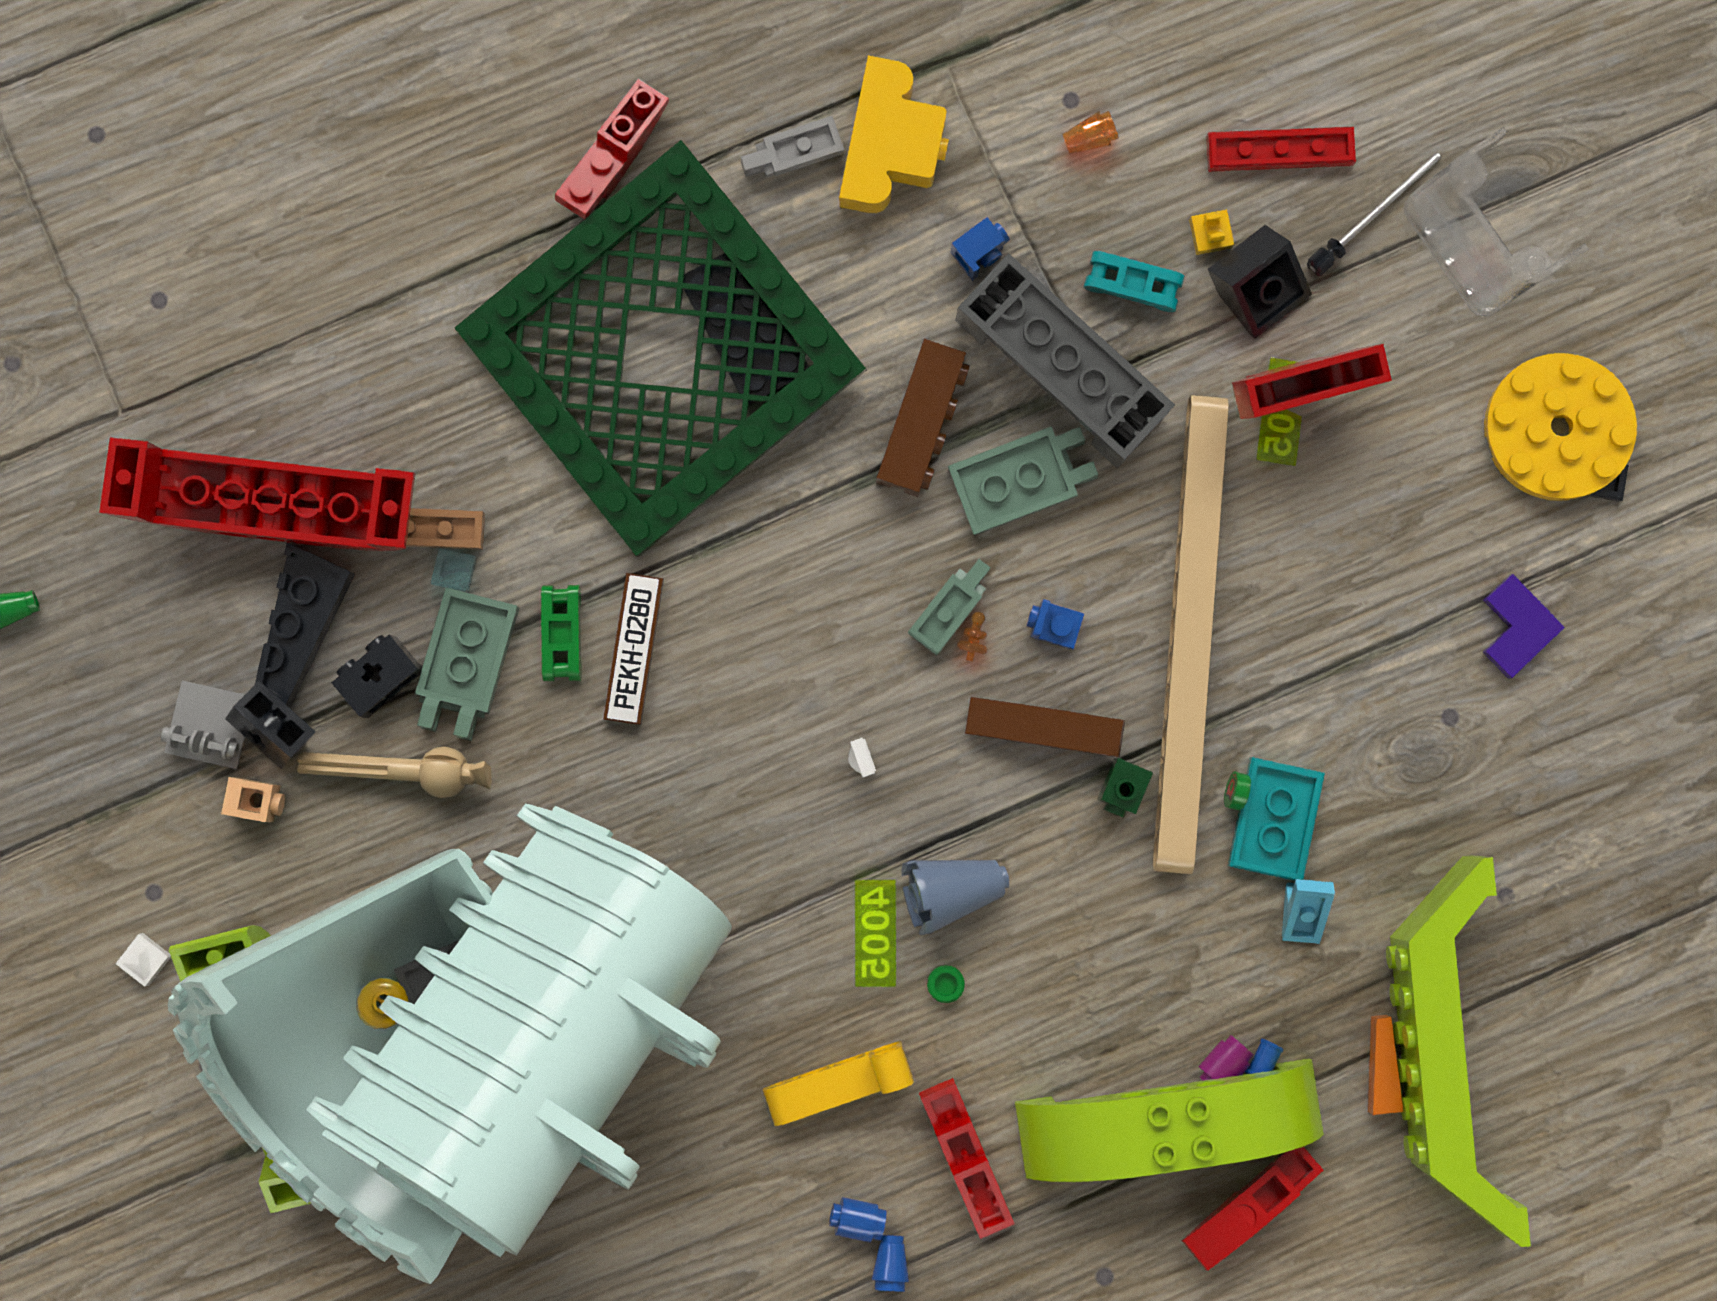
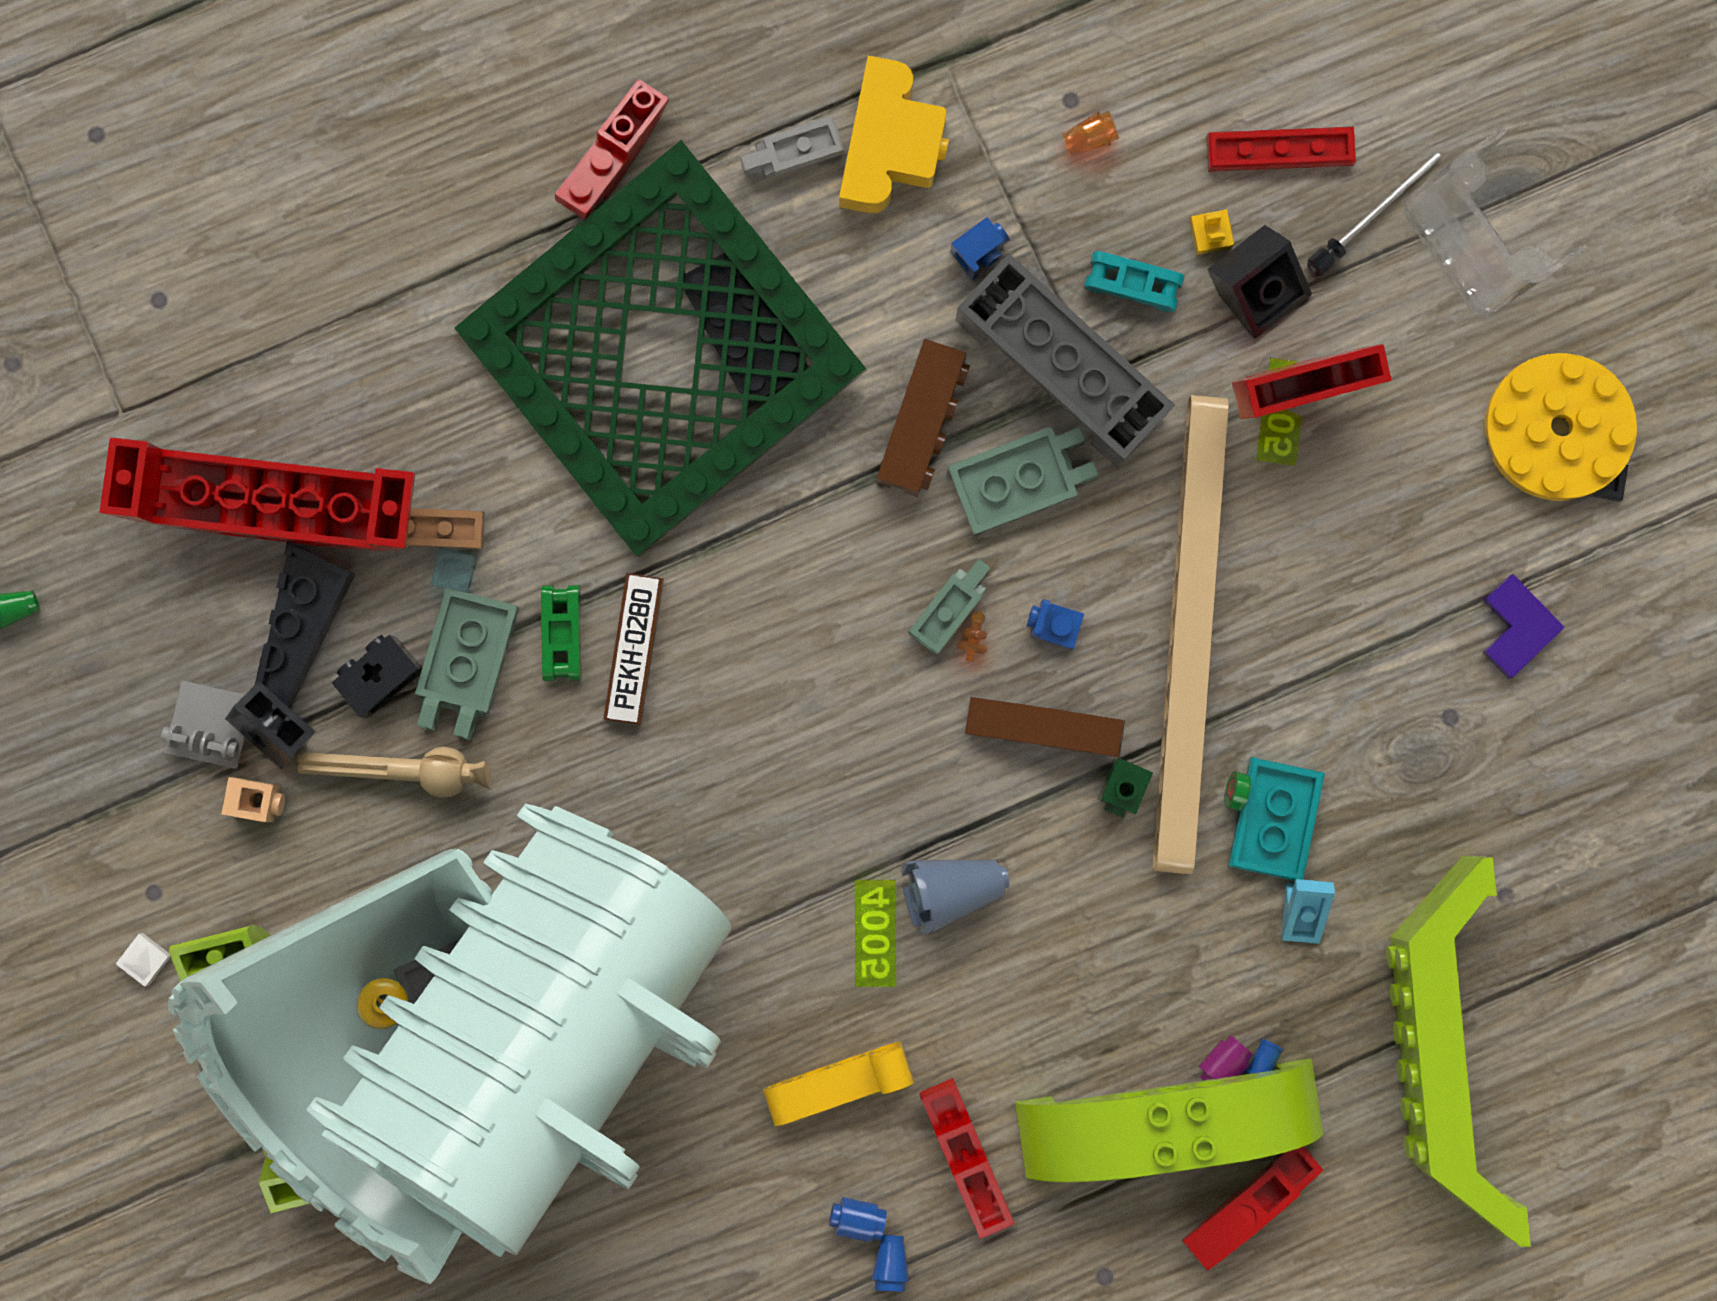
(860, 758): white tile -> none
(945, 983): green tile -> none
(1384, 1081): orange piece -> none

